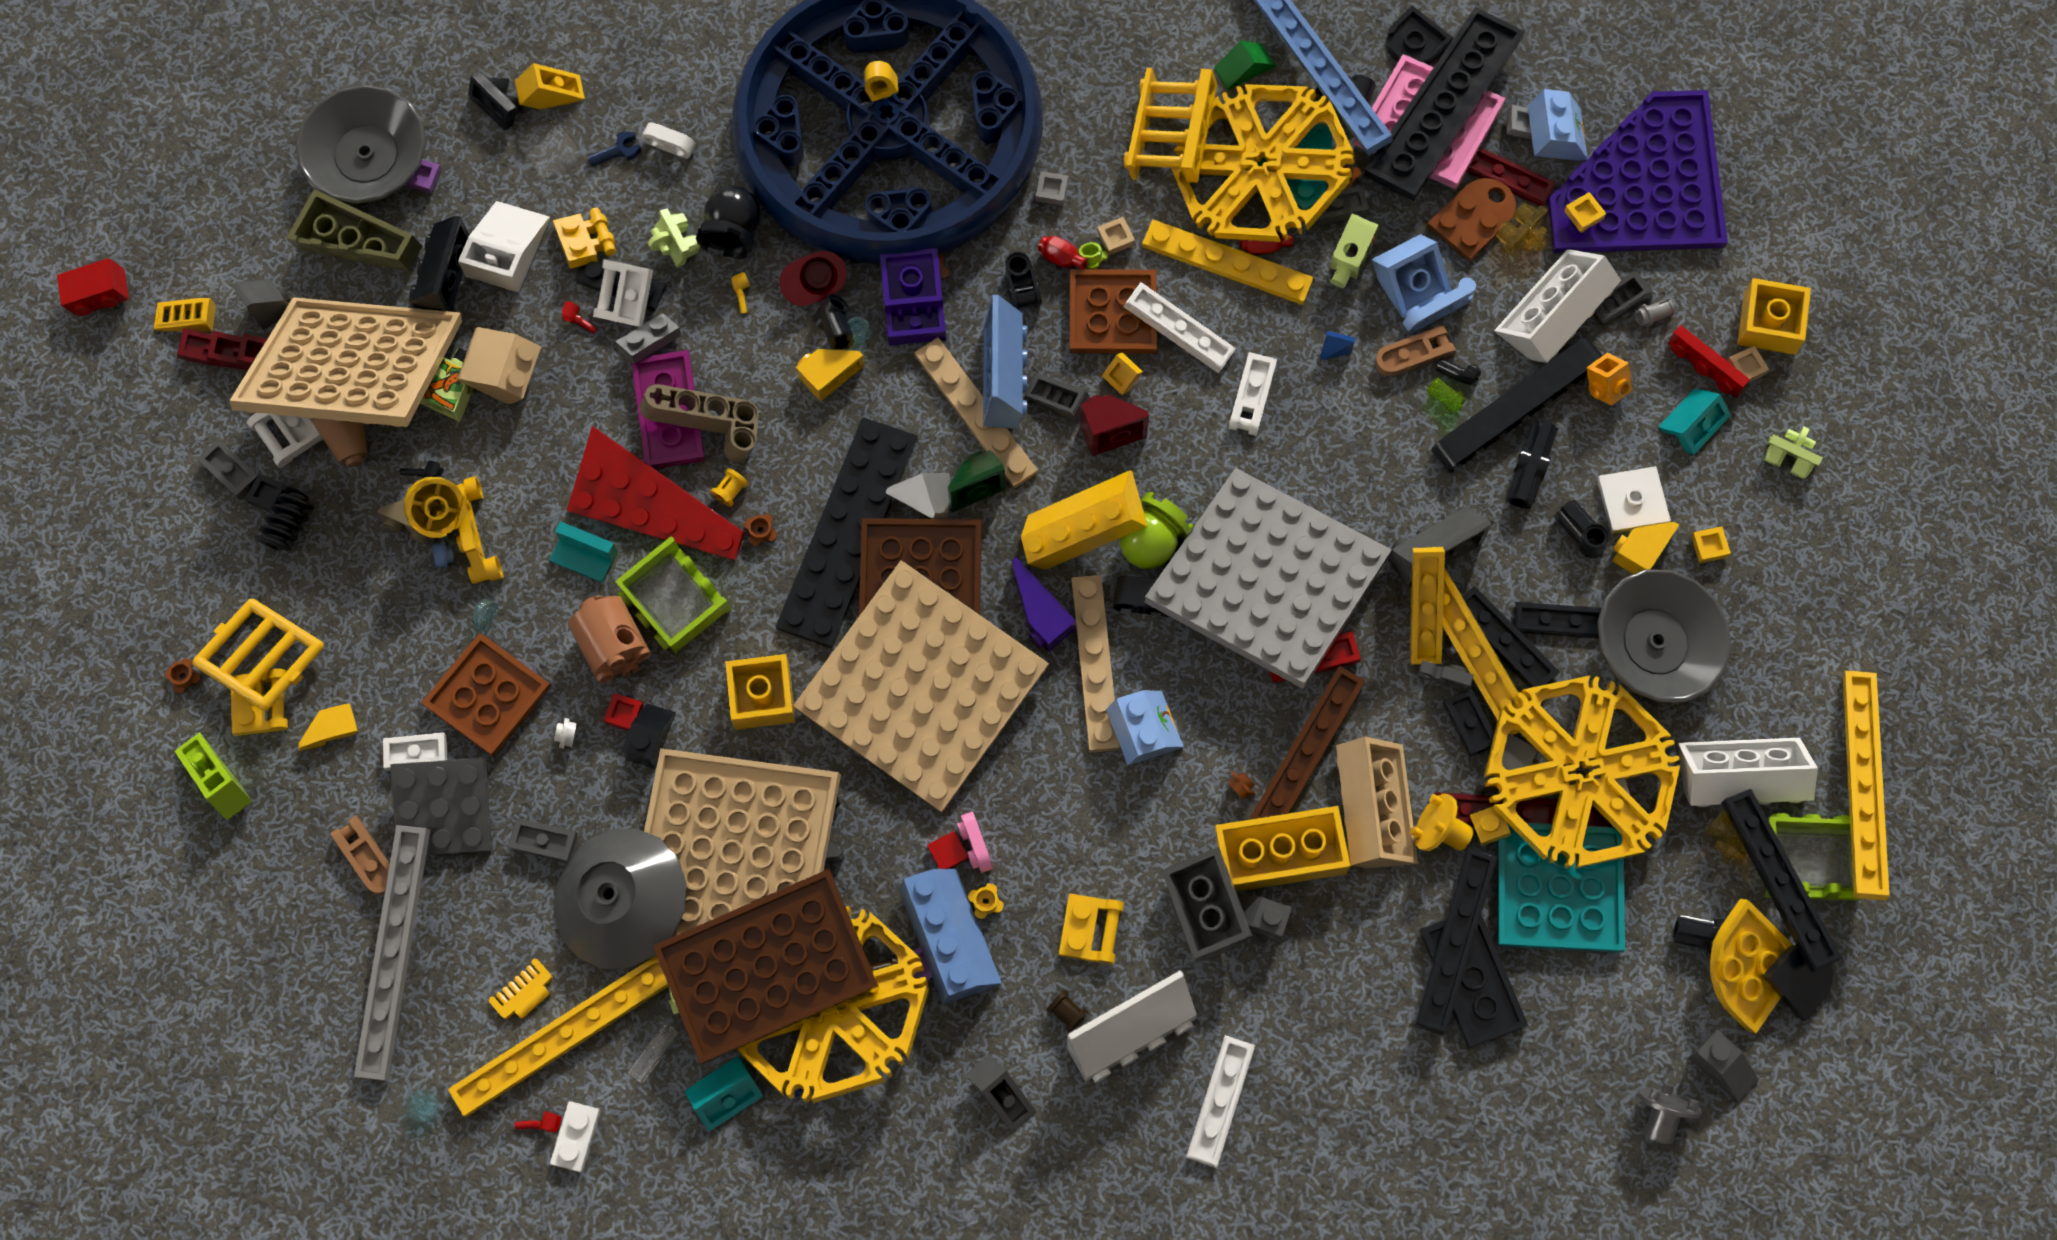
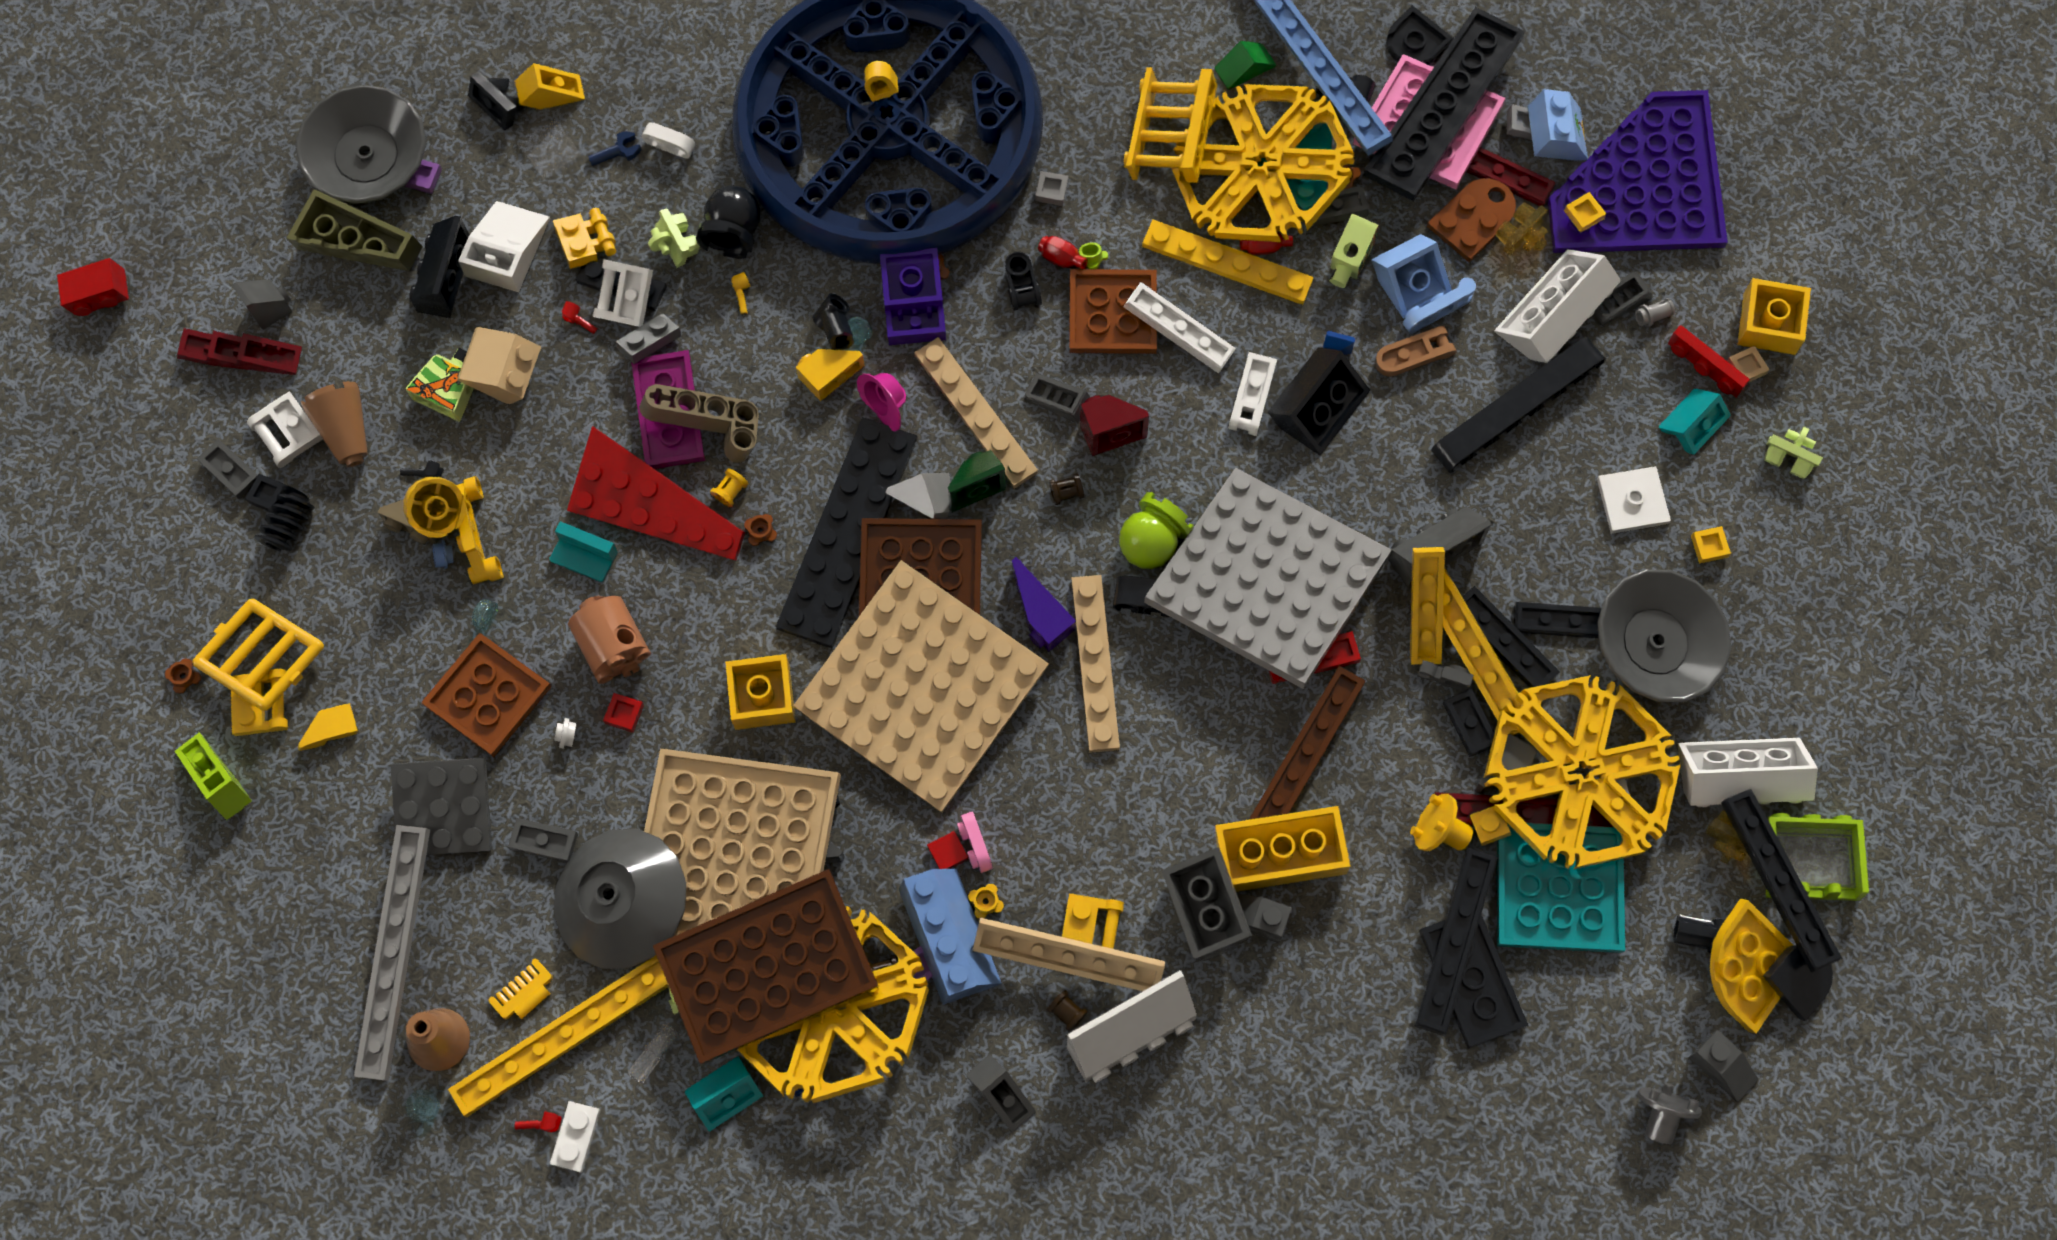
(202, 324): yellow slope -> none
(347, 362): tan plate -> none
(363, 855): medium nougat plate -> none
(414, 749): white plate -> none
(437, 1038): none -> medium nougat cone
(648, 735): black slope -> none
(671, 596): window -> none
(812, 278): dark red piece -> none
(883, 396): none -> dark pink piece
(1004, 365): medium blue slope -> none
(1066, 488): none -> dark brown bush
(1067, 955): none -> tan plate
(1083, 522): yellow slope -> none
(1116, 236): tan plate -> none
(1122, 373): yellow plate -> none
(1143, 726): light blue slope -> none
(1220, 1101): white tile -> none
(1242, 785): dark orange plate -> none
(1319, 399): none -> black slope
(1376, 803): tan slope -> none
(1446, 395): clear neon green pin -> none
(1465, 375): black arm -> none
(1532, 464): black piece -> none
(1581, 527): black piece -> none
(1609, 379): light orange brick -> none
(1643, 546): yellow slope -> none
(1865, 786): yellow plate -> none

